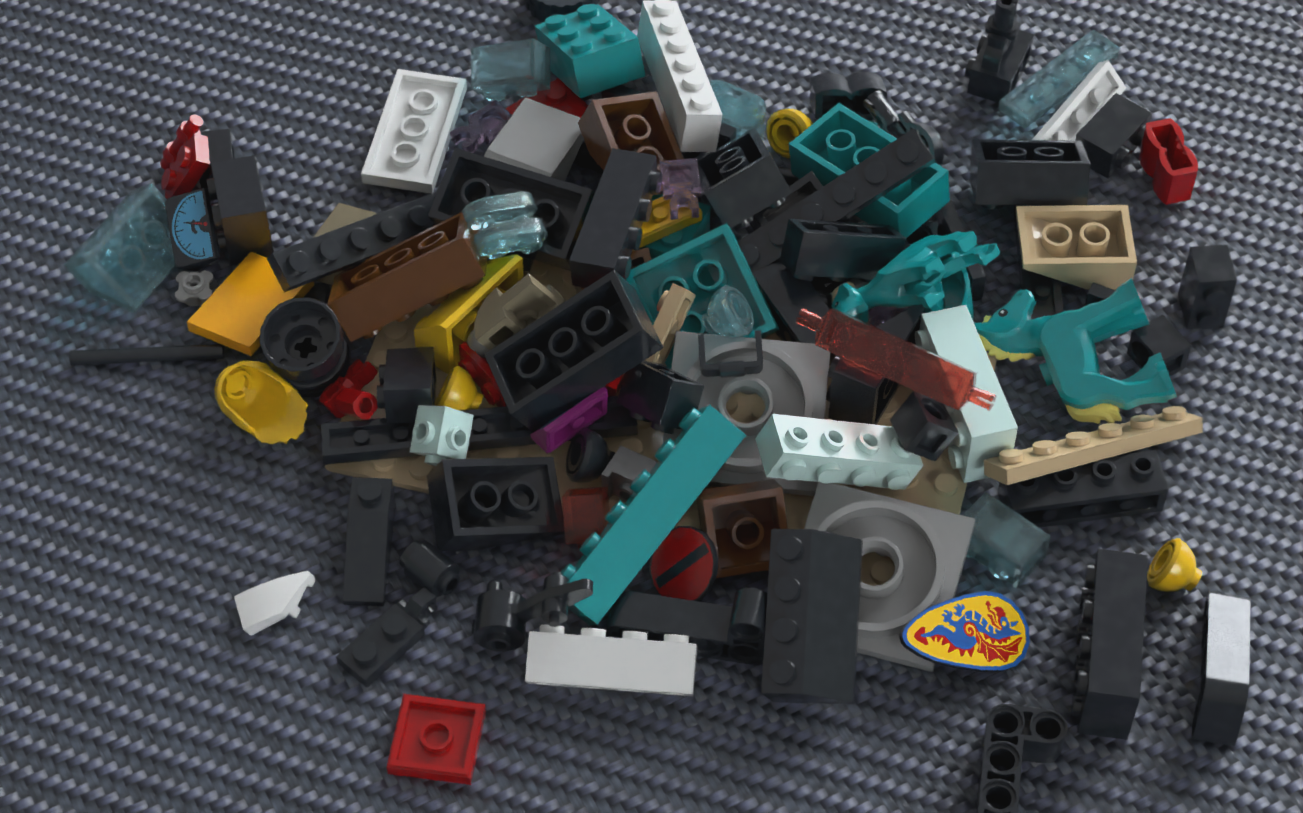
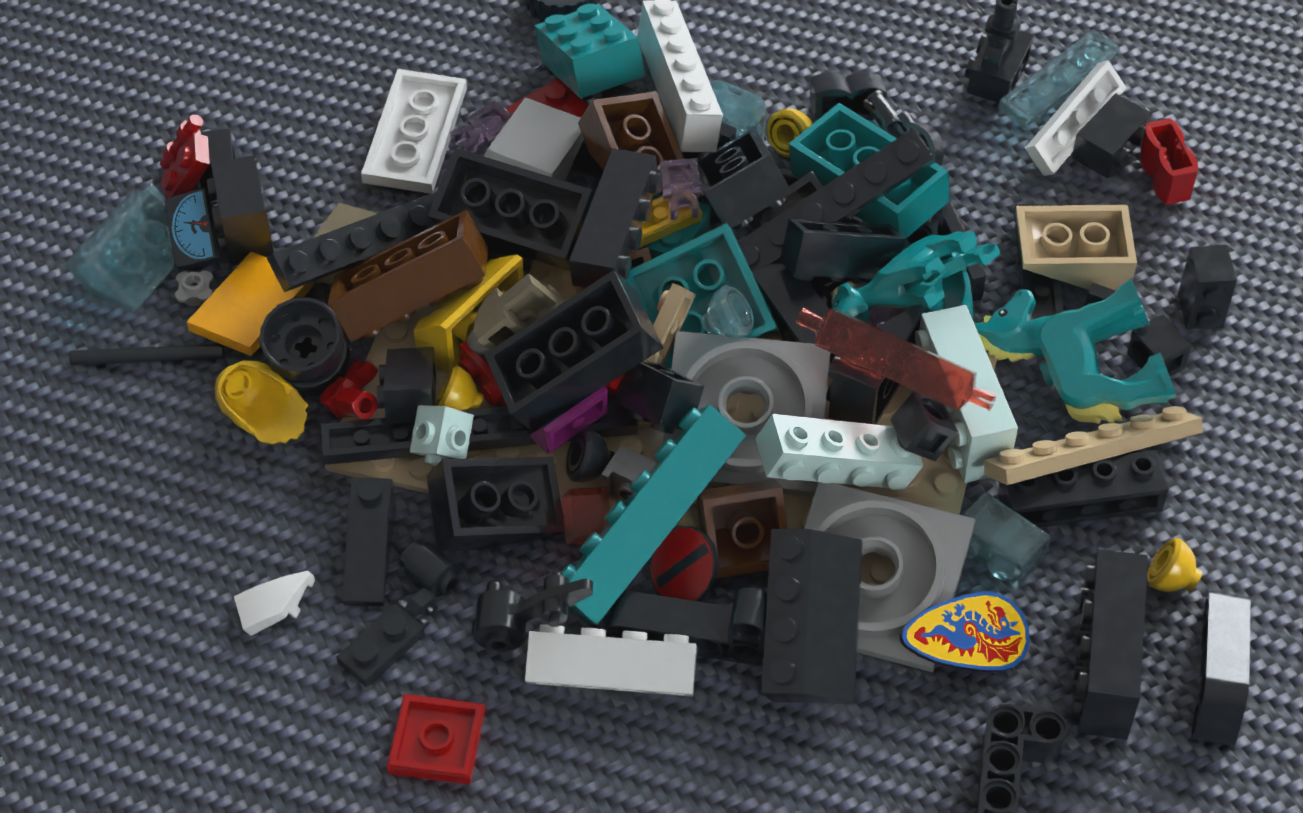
(505, 224): clear light blue brick -> none
(510, 69): clear light blue brick -> none
(731, 368): black piece -> none
(1029, 173): black brick -> none

